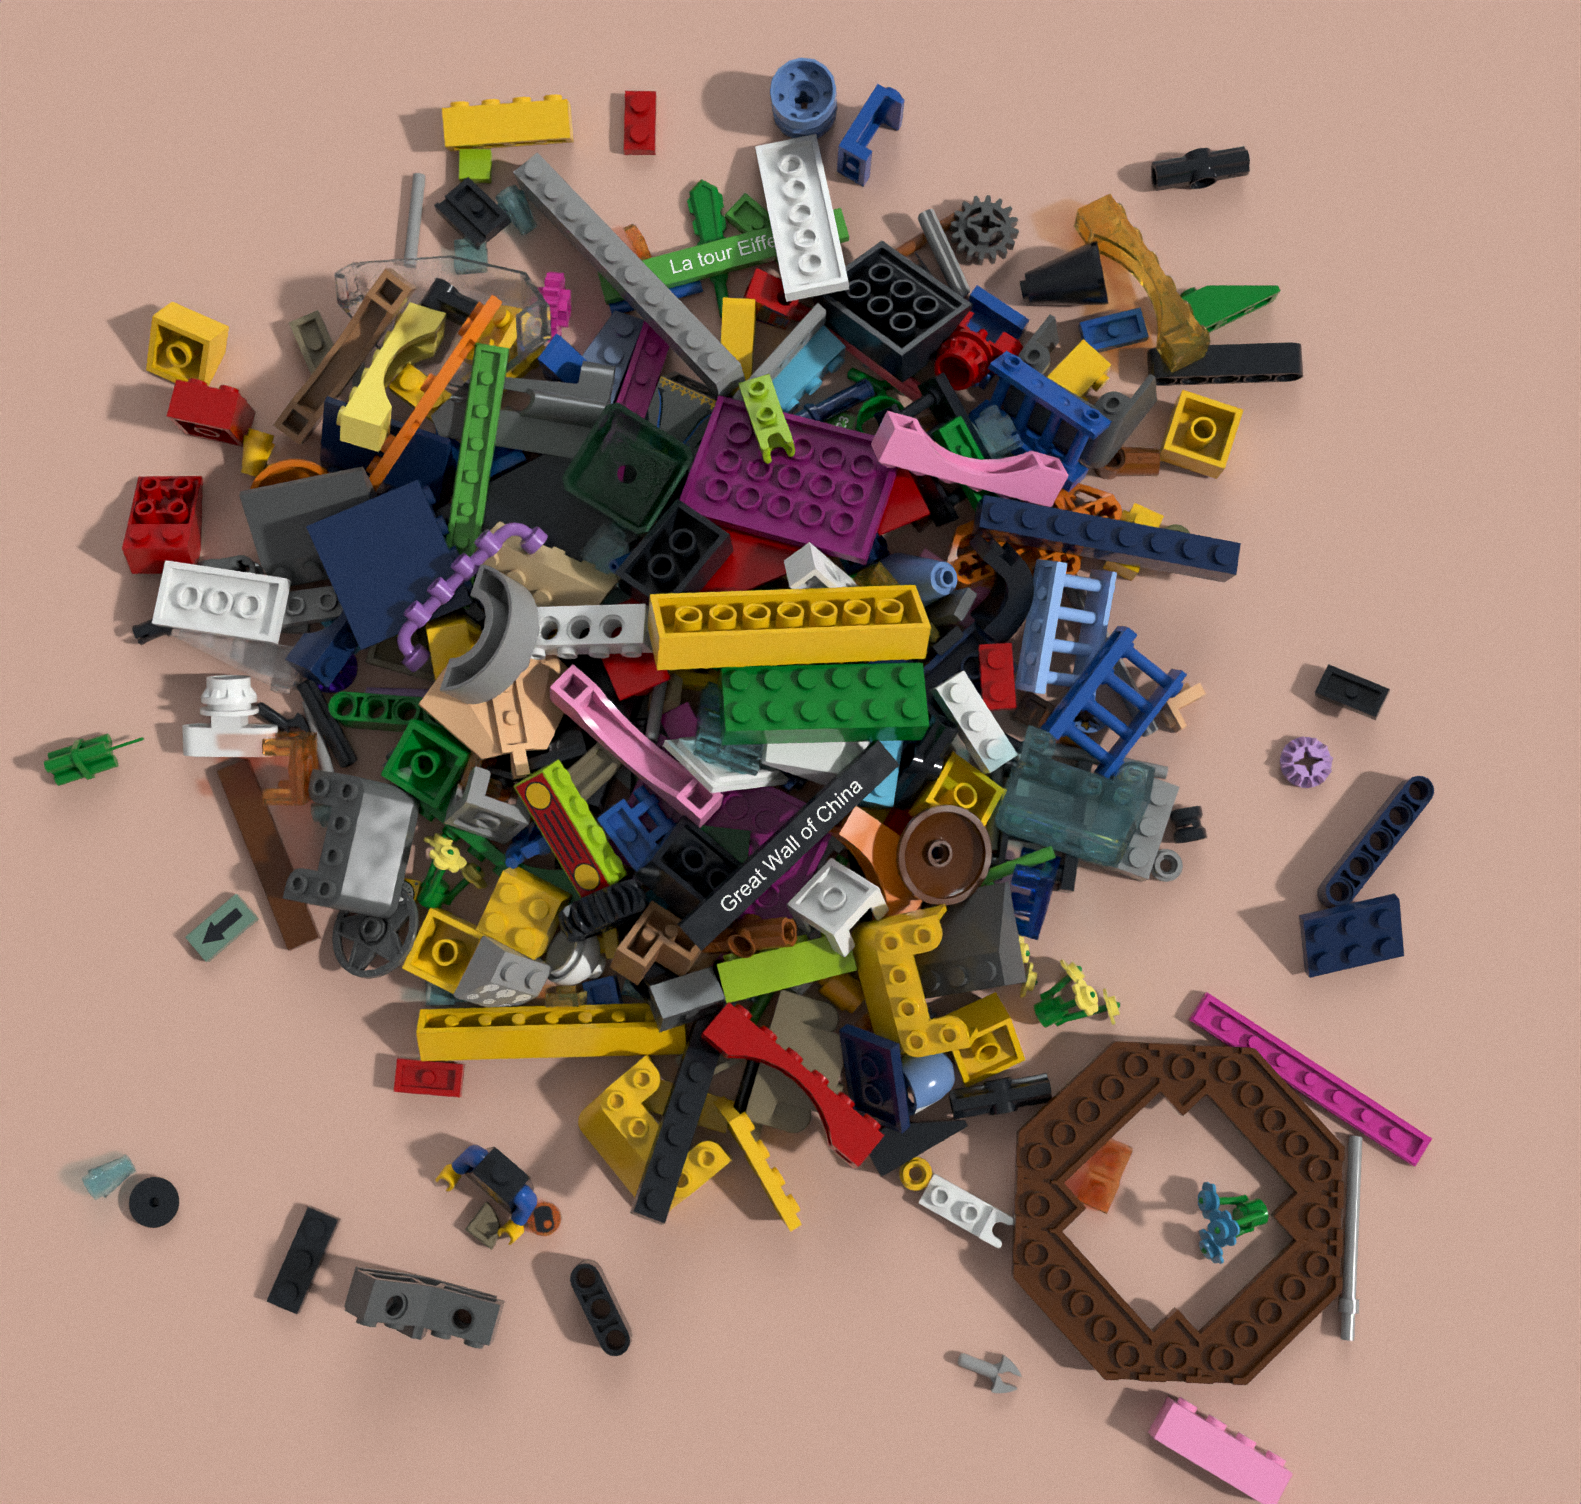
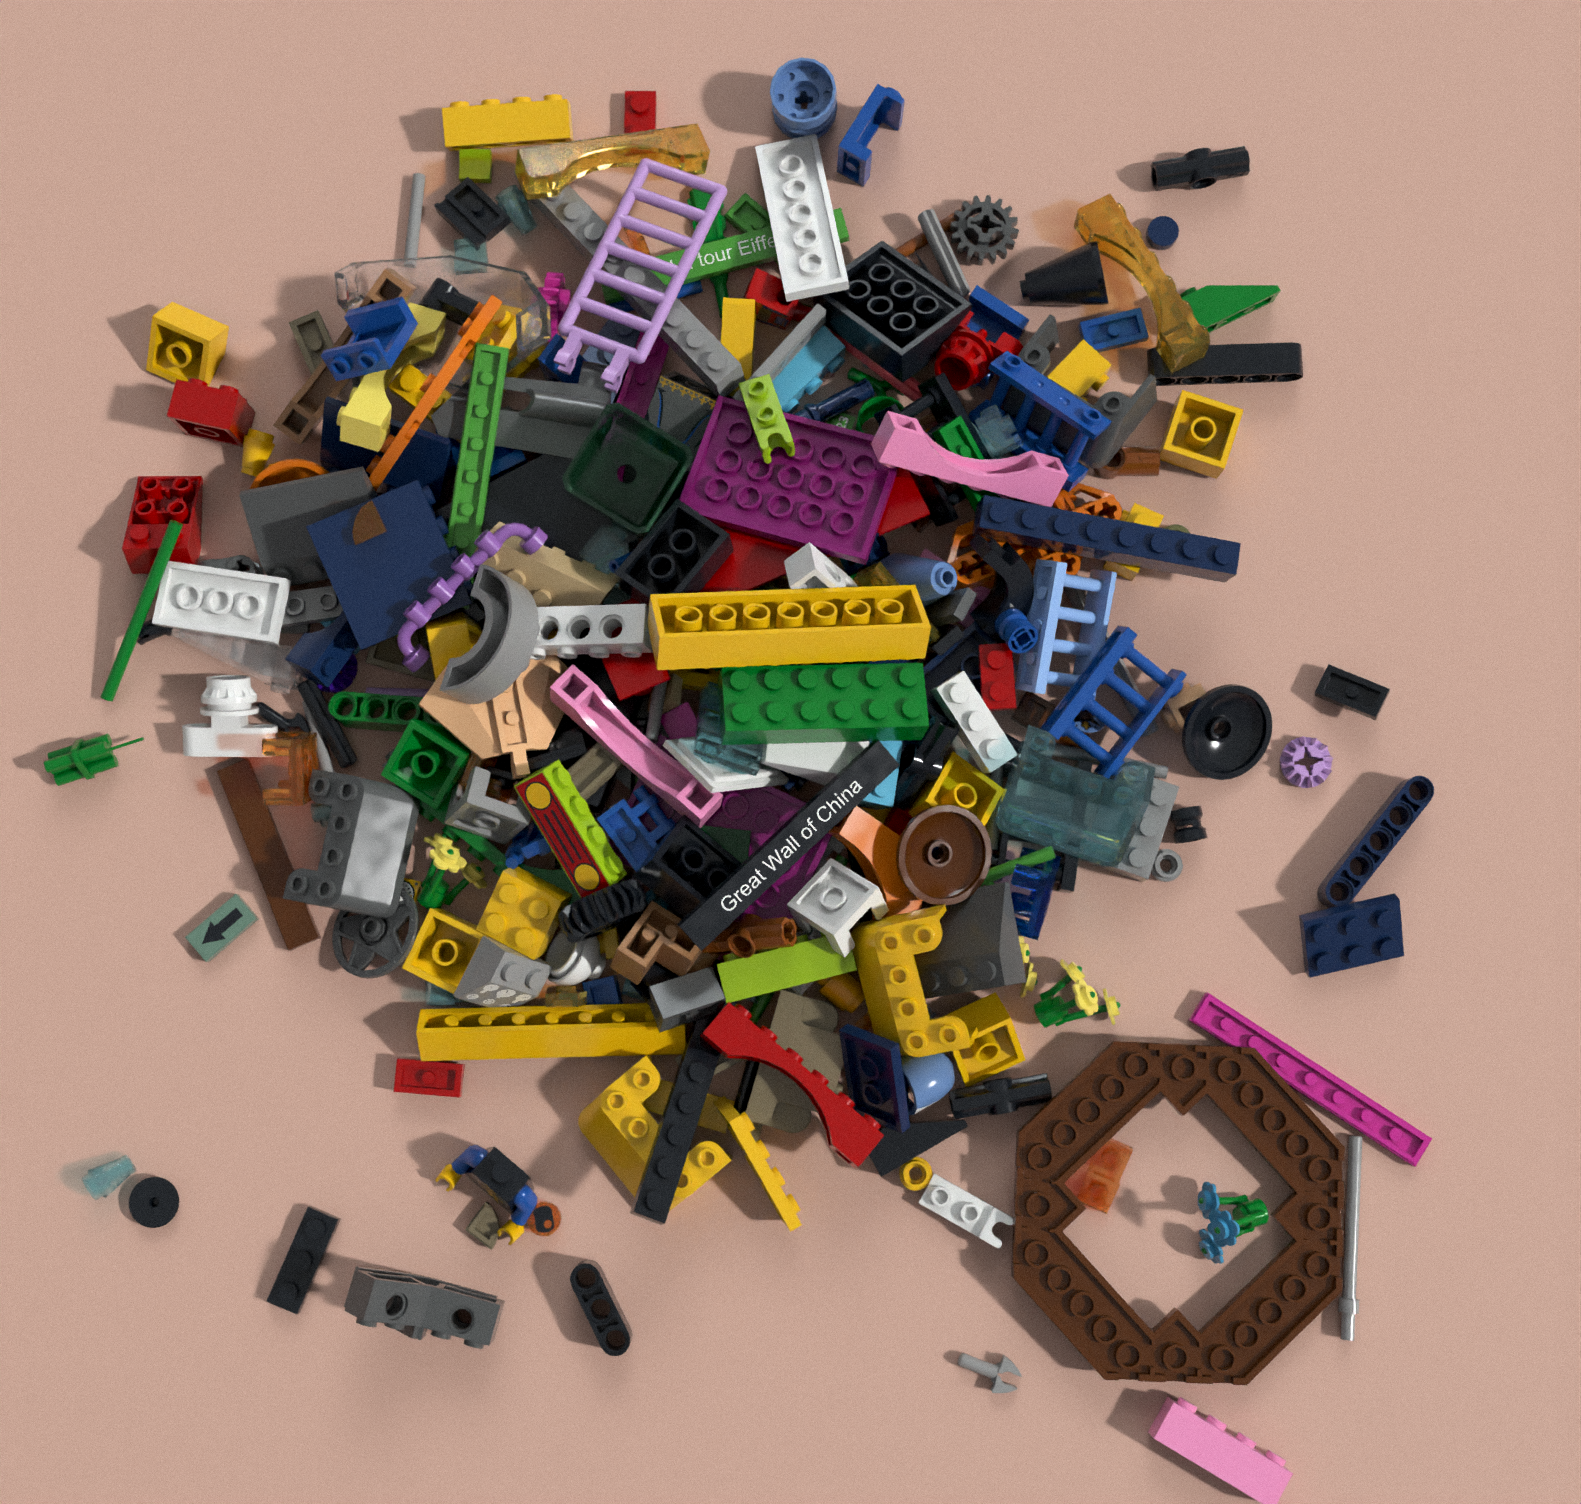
(141, 610): none -> green piece
(367, 524): none -> clear orange tile
(377, 339): none -> blue panel
(551, 167): none -> clear yellow arch
(622, 353): none -> lavender bar
(1016, 631): none -> blue wheel
(1162, 232): none -> dark blue tile
(1238, 739): none -> black dish

